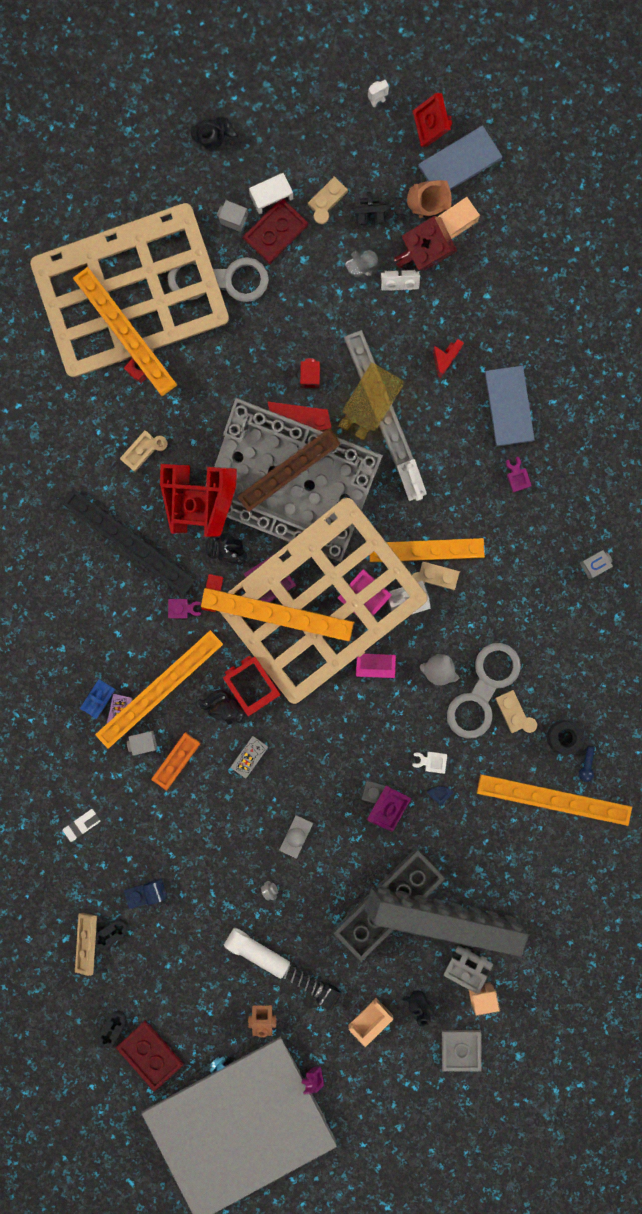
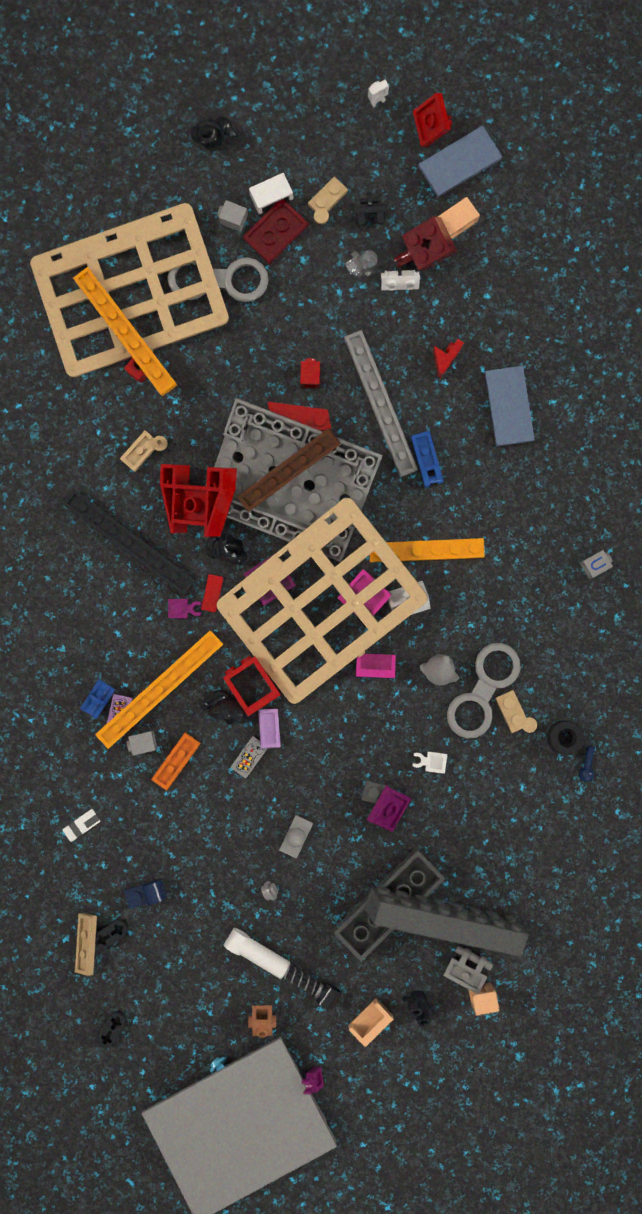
(149, 1055): dark red tile -> none
(269, 728): none -> lavender tile
(277, 614): light orange plate -> none
(371, 400): clear yellow tile -> none
(411, 480): white hinge -> none
(426, 458): none -> blue plate
(429, 198): nougat helmet -> none
(437, 575): tan hinge -> none
(440, 794): dark blue tile -> none
(461, 1050): light grey tile -> none
(517, 478): magenta plate -> none
(554, 800): light orange tile -> none

